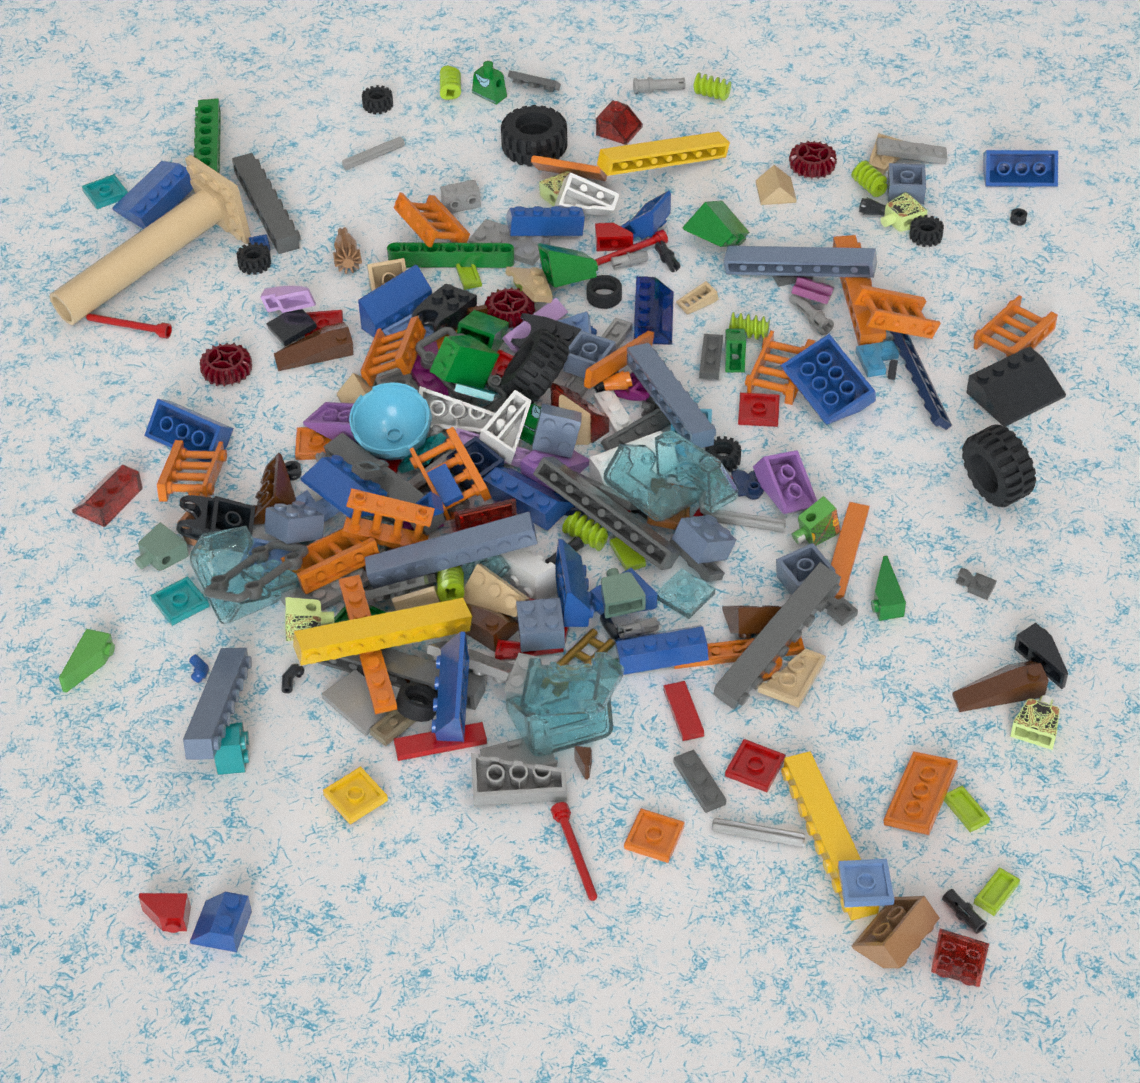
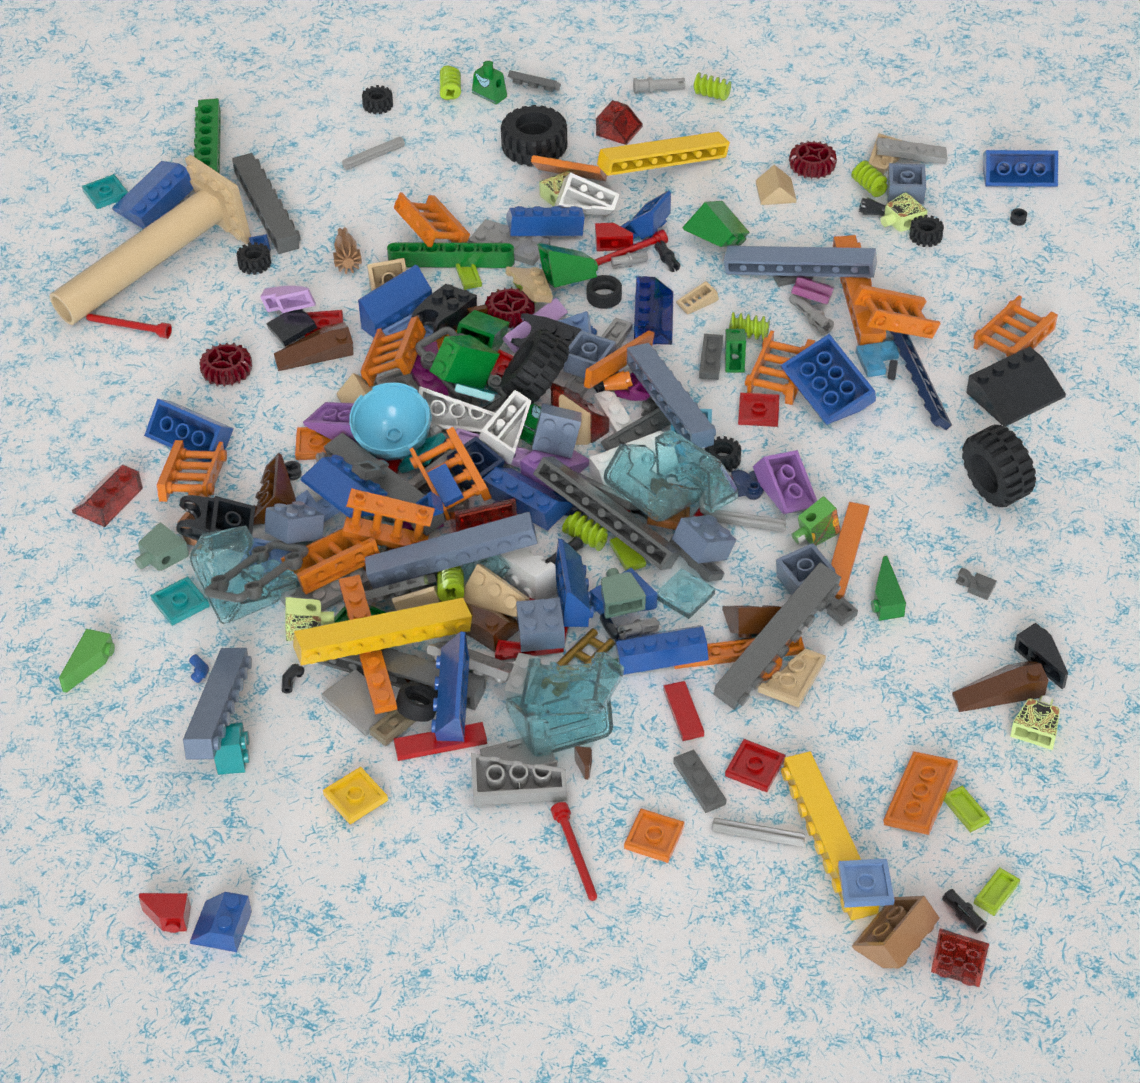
(461, 196): light grey brick -> none

